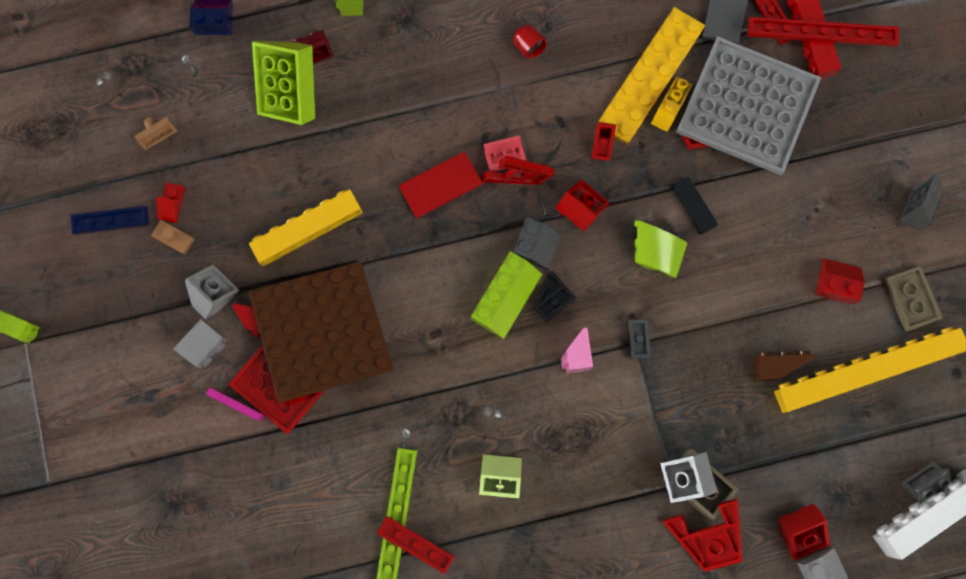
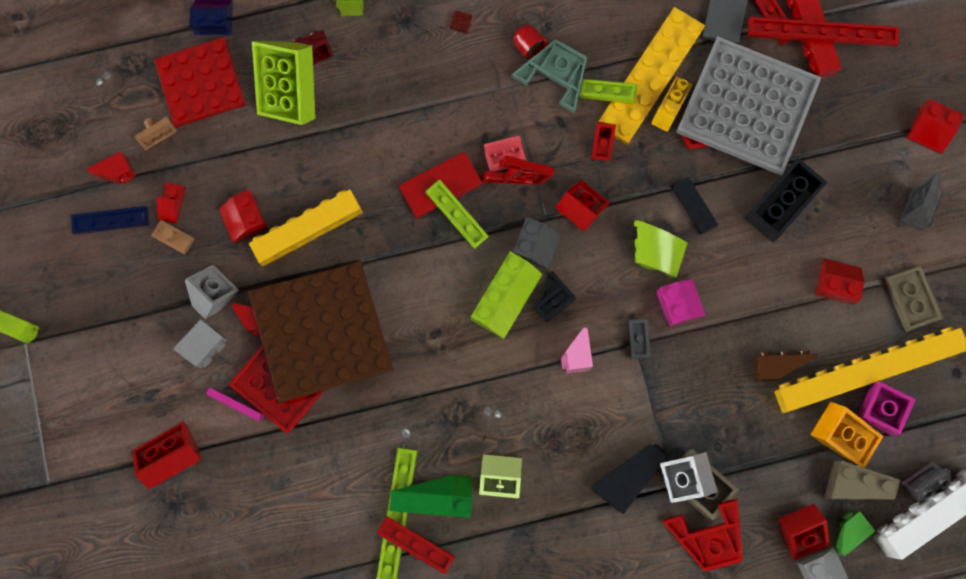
(113, 169): none -> red slope
(165, 456): none -> red slope
(199, 82): none -> red plate
(242, 216): none -> red slope
(436, 497): none -> green wedge
(456, 214): none -> lime tile
(461, 22): none -> clear red tile
(560, 65): none -> sand green wing
(608, 91): none -> lime tile
(627, 480): none -> black slope
(680, 302): none -> dark pink slope
(785, 200): none -> black brick
(846, 434): none -> light orange slope
(852, 531): none -> bright green slope
(856, 482): none -> dark tan wedge
(886, 408): none -> dark pink brick
(935, 126): none -> red slope

